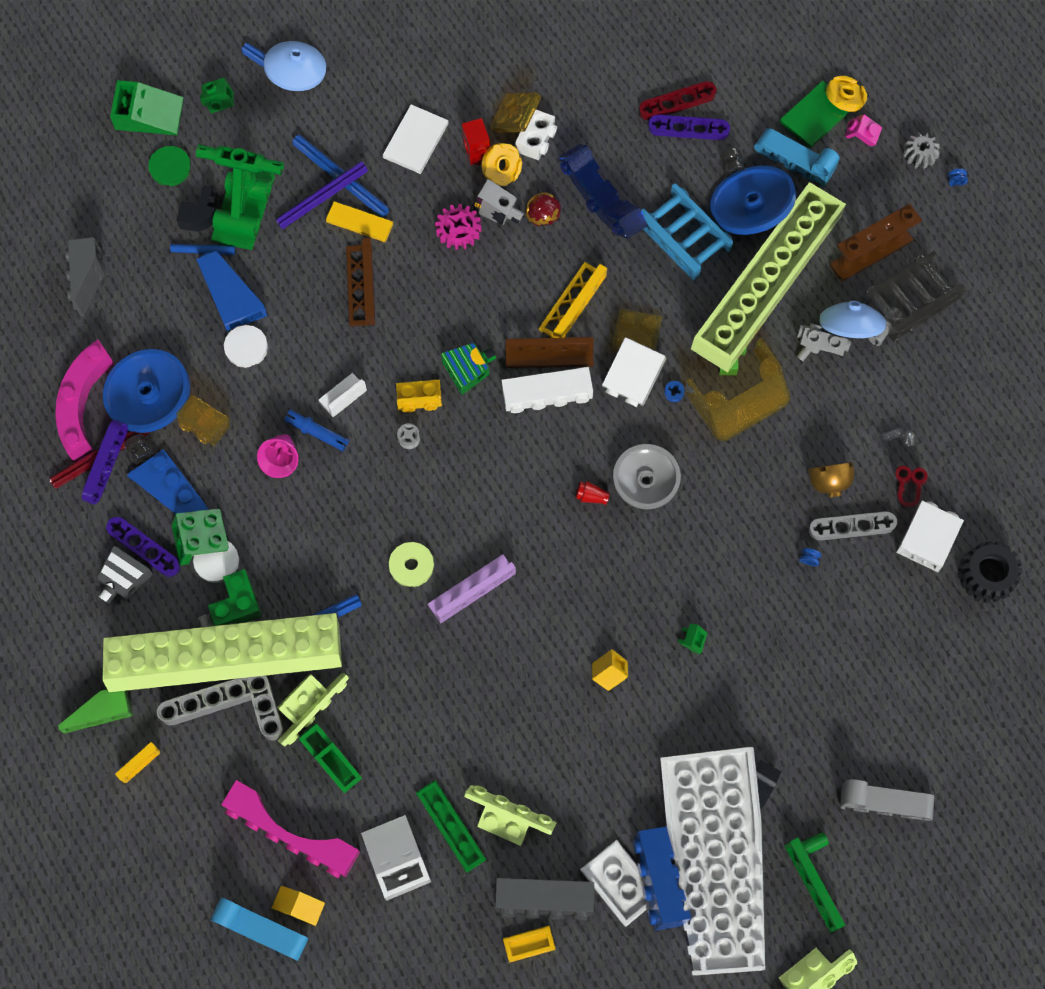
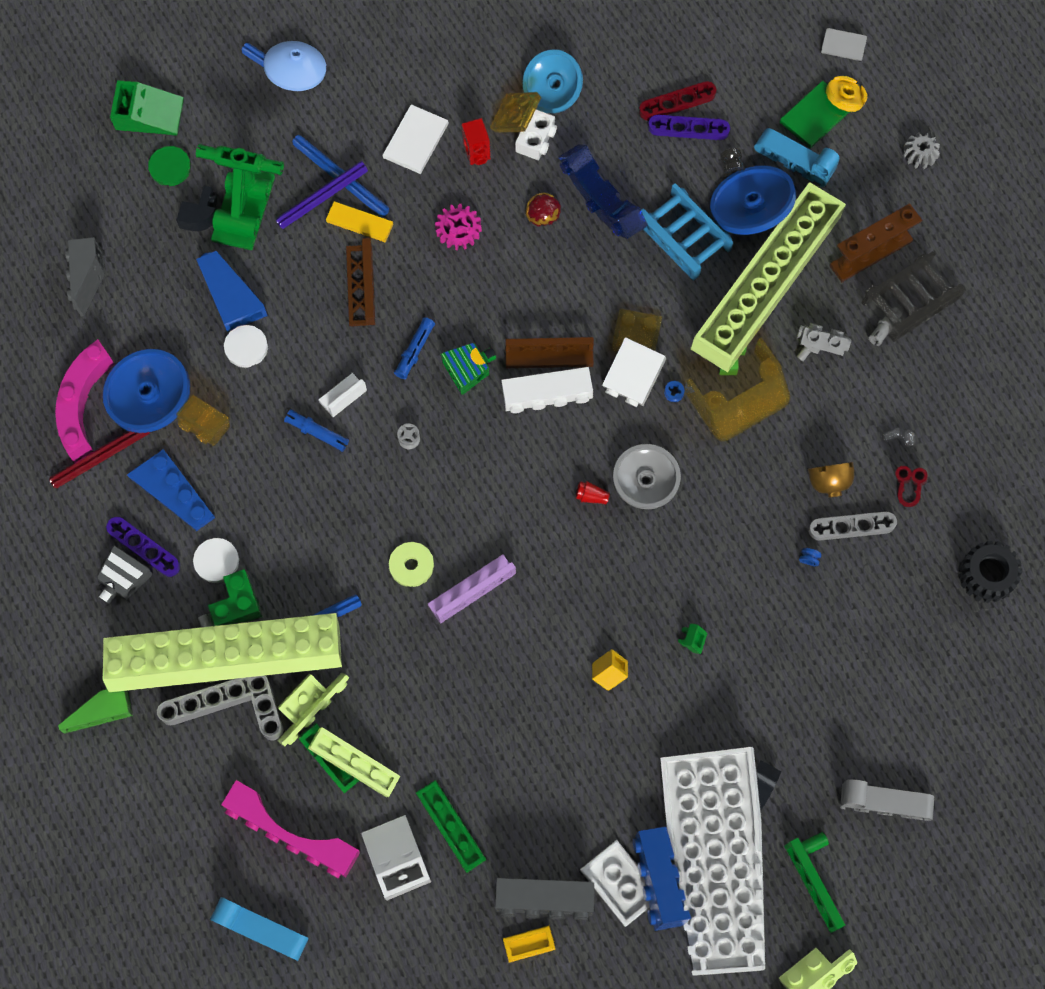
(104, 462): dark purple beam -> none
(137, 763): yellow tile -> none
(138, 448): clear smoke wheel -> none
(188, 248): blue bar -> none
(198, 534): green bracket -> none
(217, 95): green brick -> none
(278, 456): dark pink hat -> none
(298, 905): yellow slope -> none
(354, 762): none -> yellowish green plate
(410, 356): none -> blue pin
(418, 395): yellow bracket -> none
(491, 161): yellow tile -> none
(497, 204): light grey torso -> none
(507, 818): yellowish green bracket -> none
(545, 71): none -> dark azure dish
(577, 304): yellow fence -> none
(844, 44): none -> light grey slope
(852, 320): light blue dish -> none
(864, 129): dark pink bracket -> none
(930, 535): white brick -> none
(957, 176): blue bush -> none

